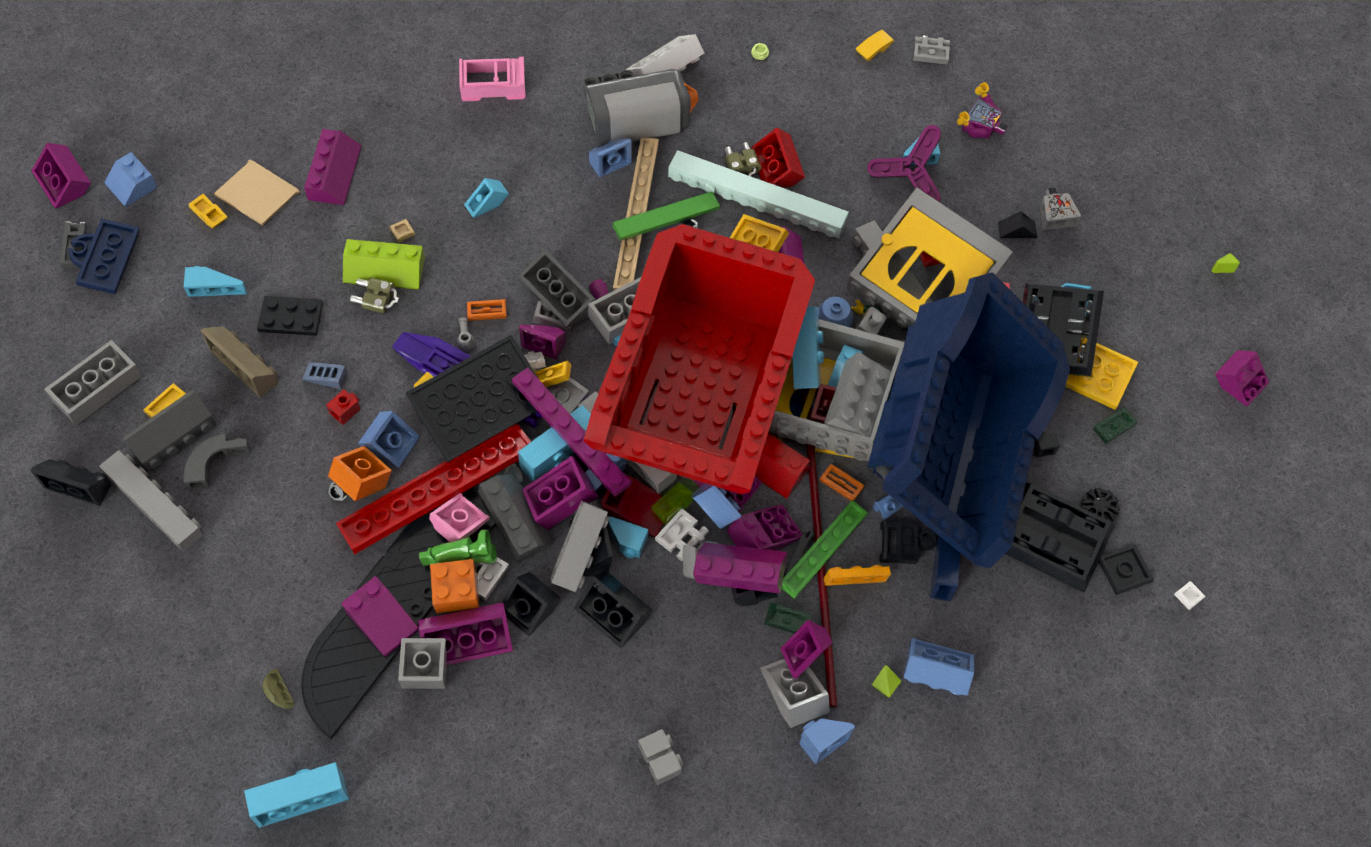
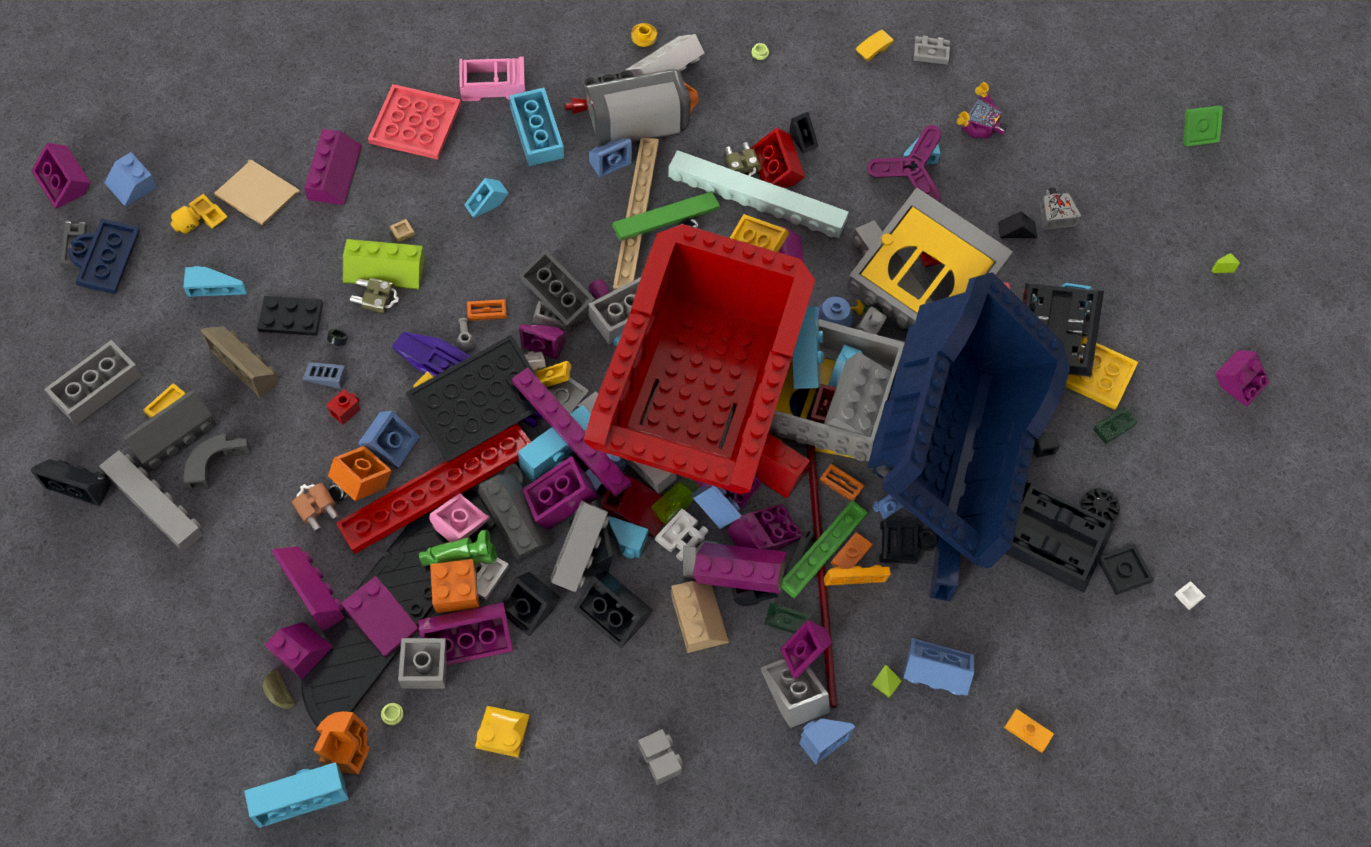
(185, 219): none -> yellow head
(298, 648): none -> magenta slope
(309, 586): none -> magenta slope
(314, 503): none -> nougat piece
(337, 337): none -> black tile
(343, 741): none -> orange brick
(392, 714): none -> yellowish green plate
(414, 121): none -> coral plate
(502, 731): none -> yellow slope
(536, 126): none -> medium azure brick
(576, 105): none -> red piece
(644, 35): none -> yellow plate
(698, 615): none -> tan slope
(803, 132): none -> black slope
(852, 552): none -> orange plate
(1029, 730): none -> light orange plate
(1202, 125): none -> bright green tile

